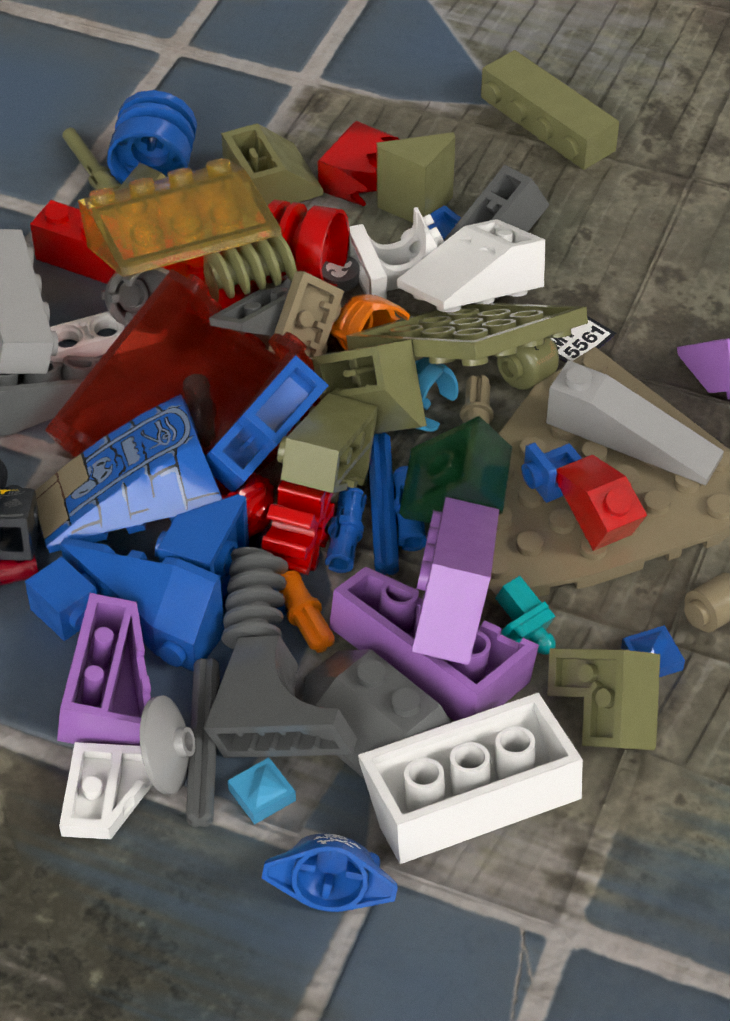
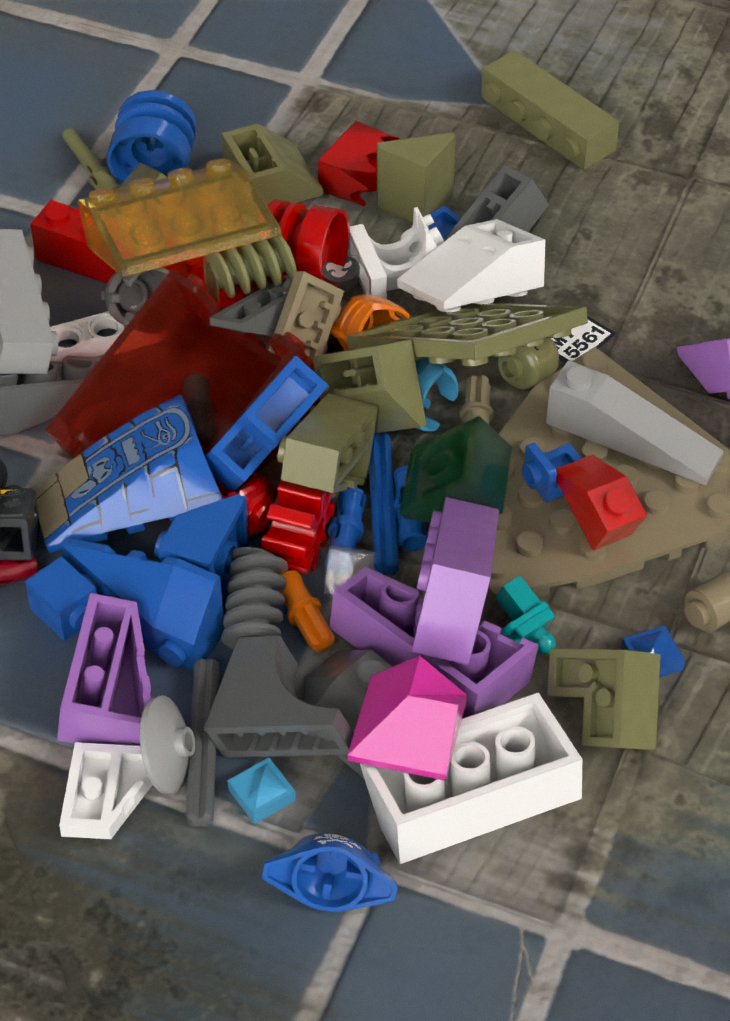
(344, 564): none -> clear tile
(409, 720): none -> slope

